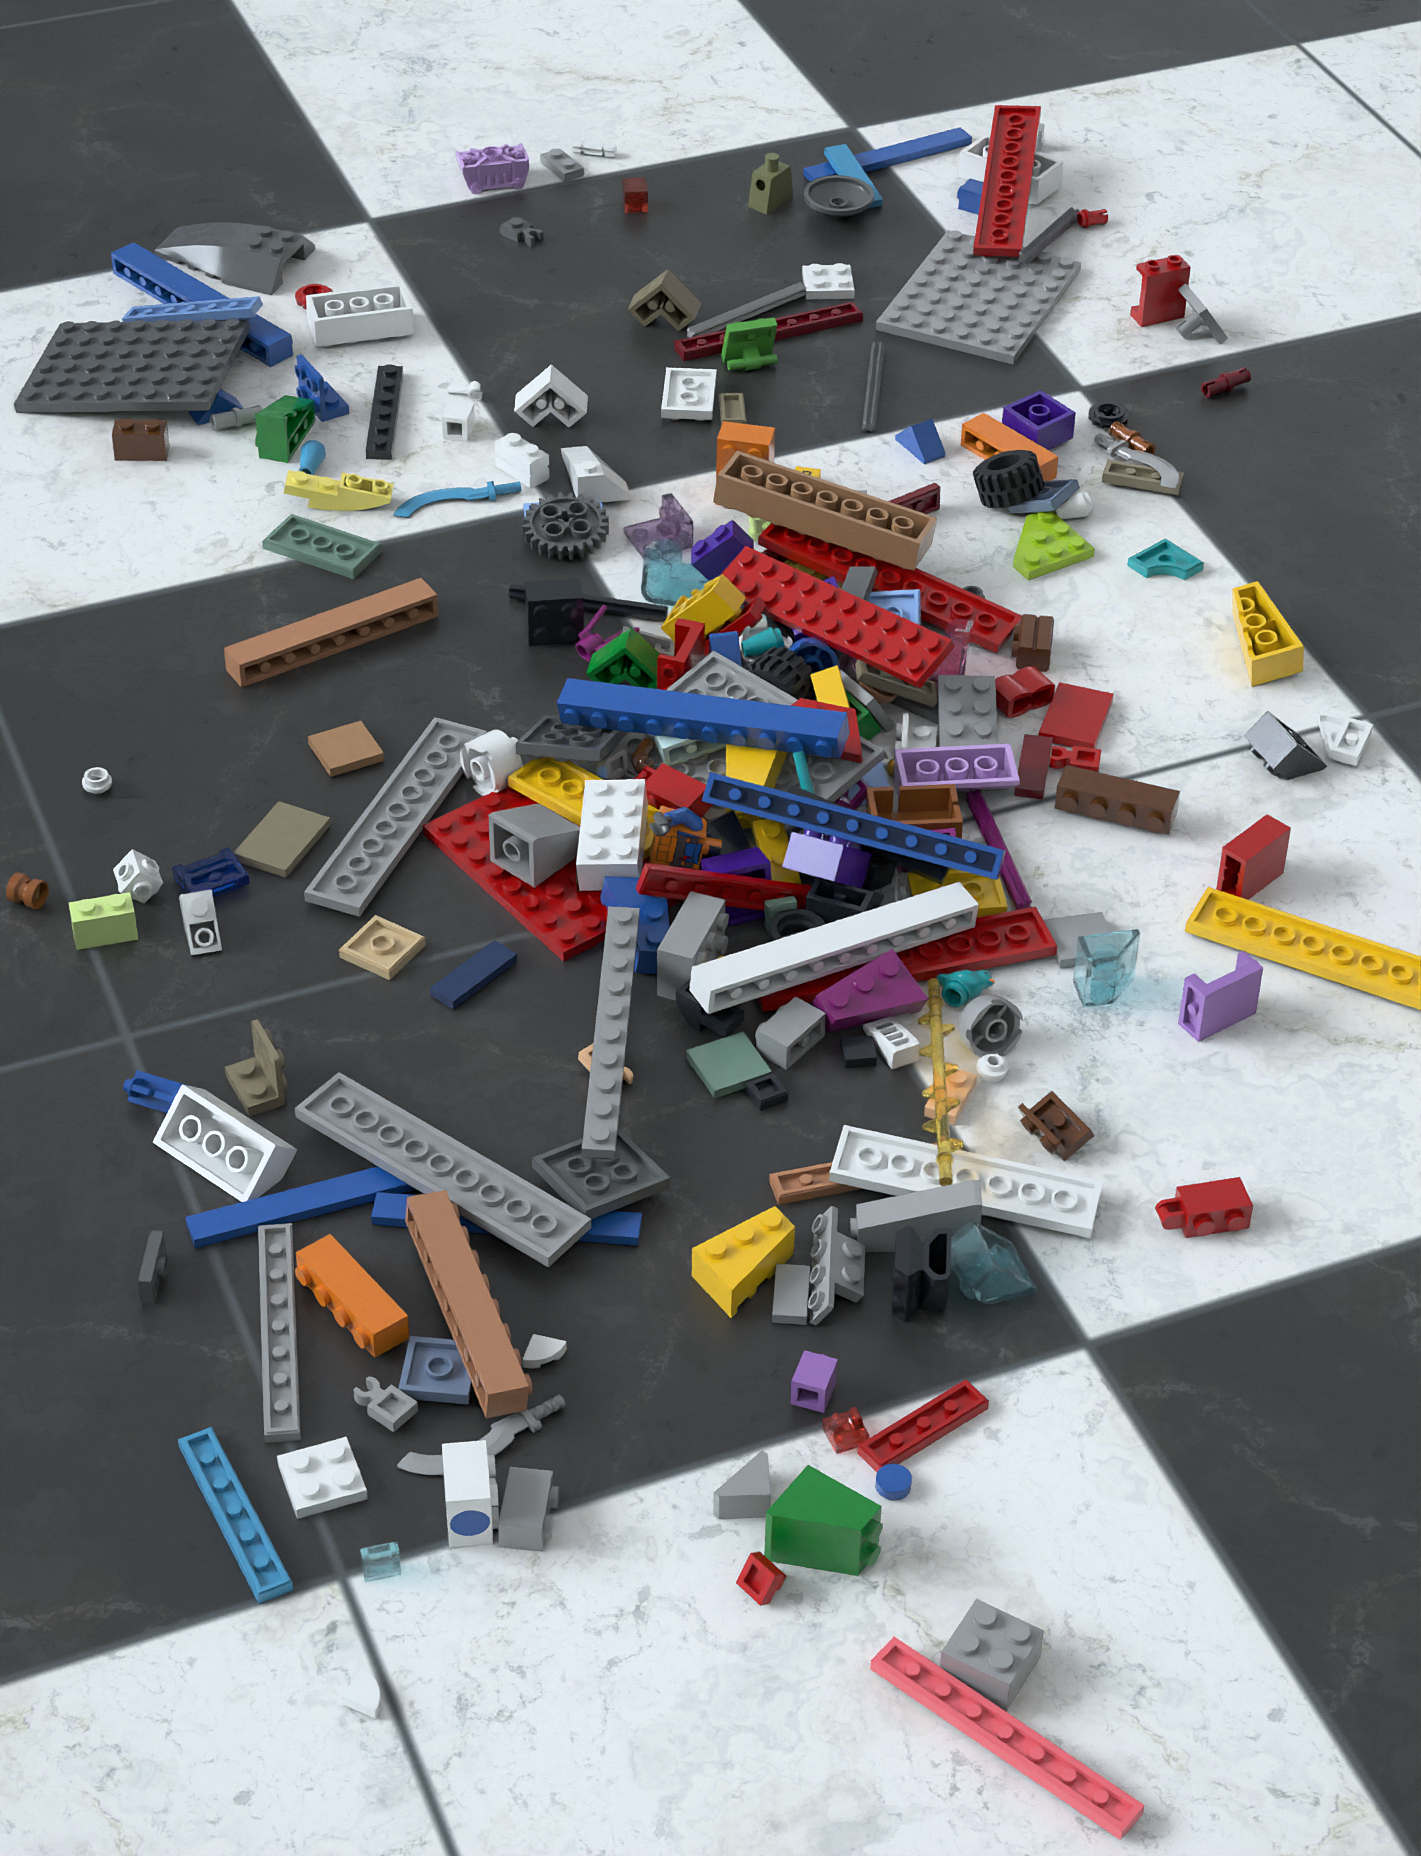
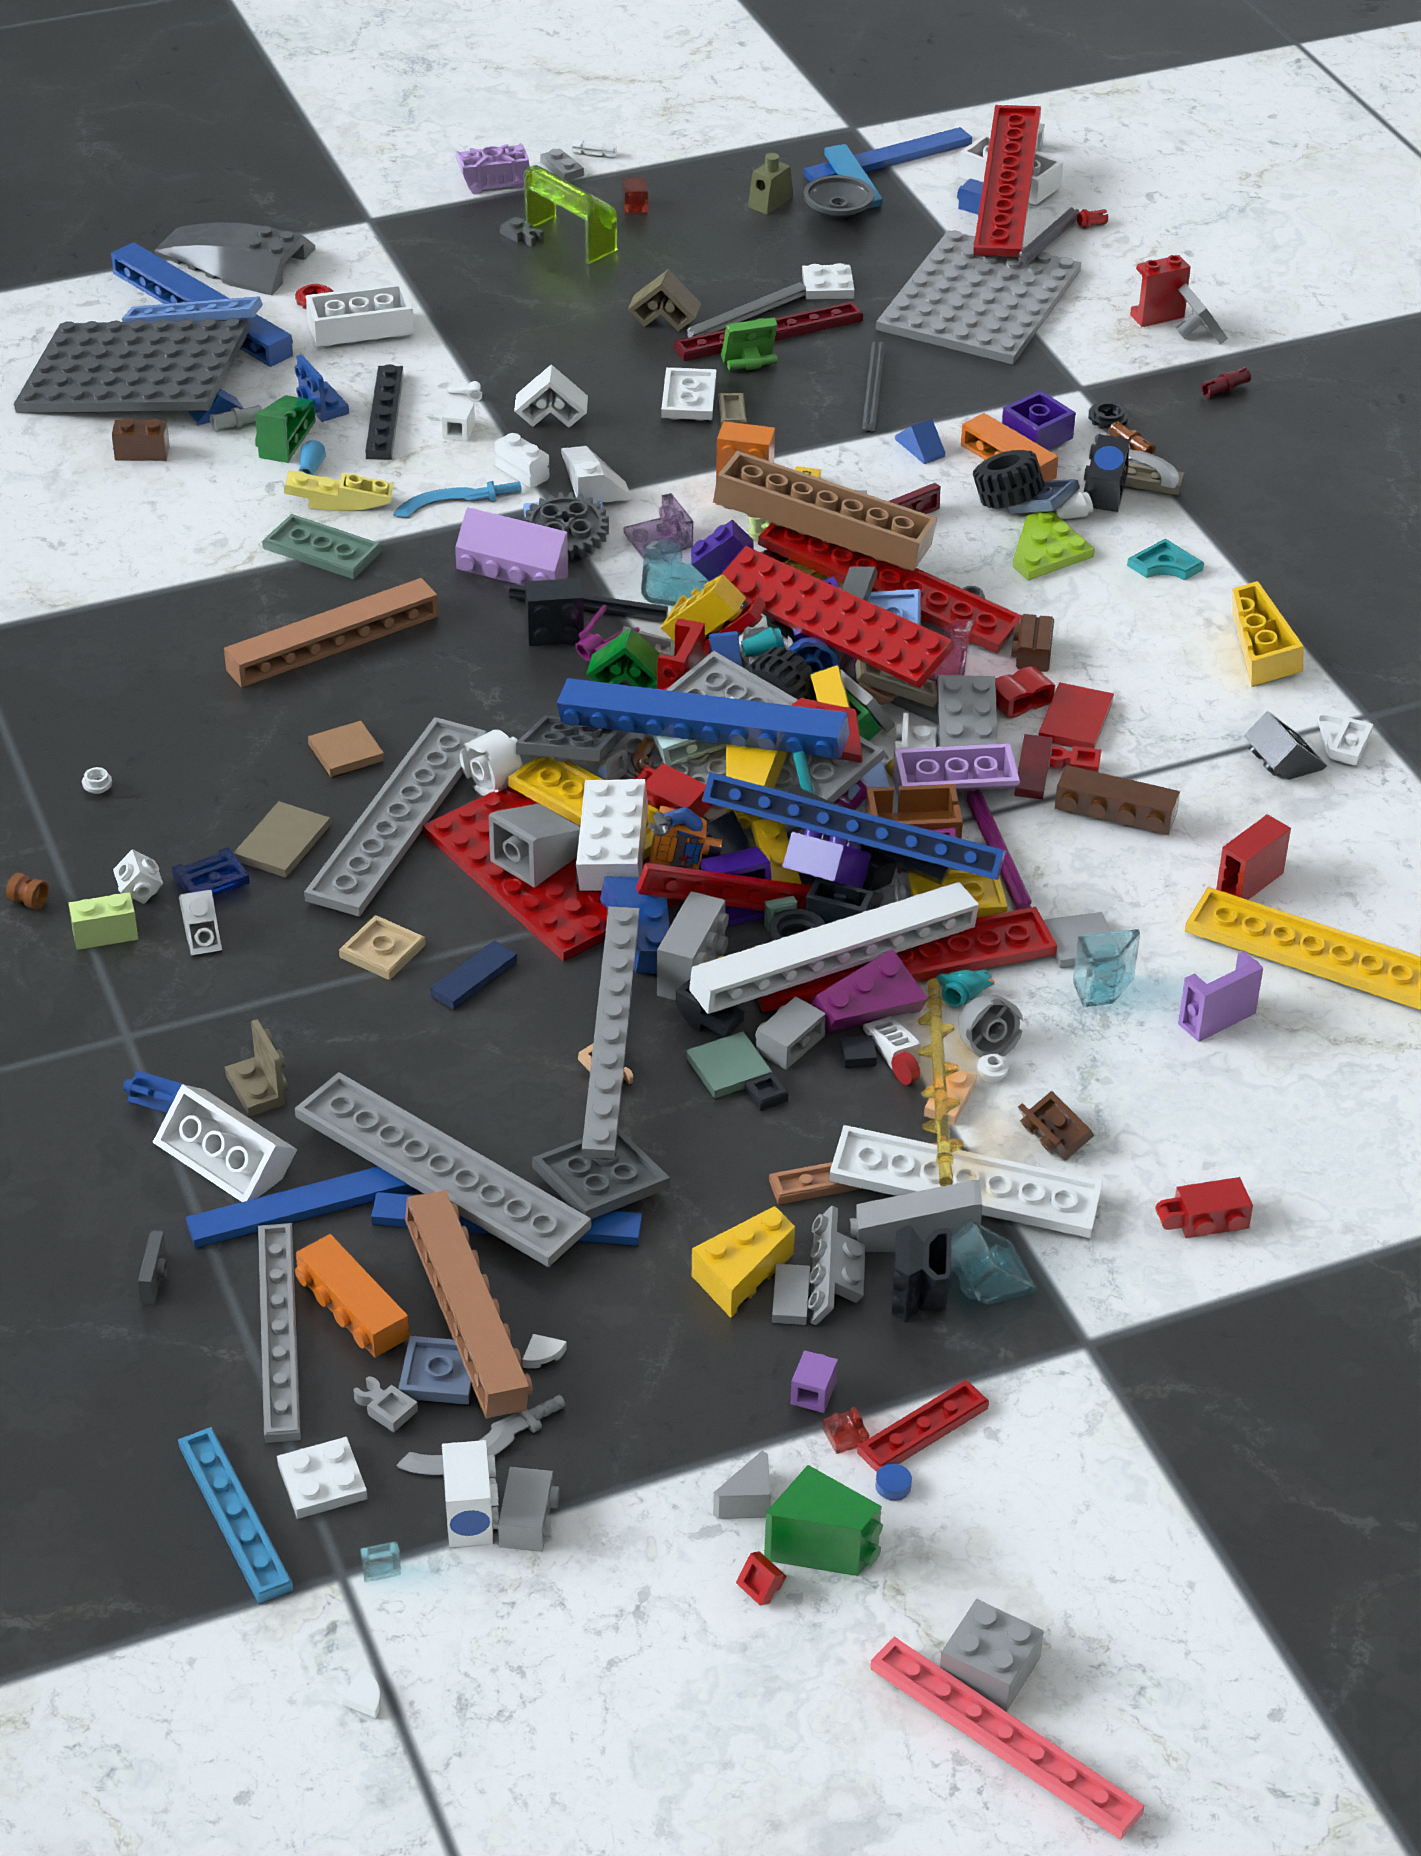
(510, 548): none -> lavender slope
(546, 190): none -> clear neon green windscreen
(905, 1068): none -> red tile
(1107, 472): none -> black brick

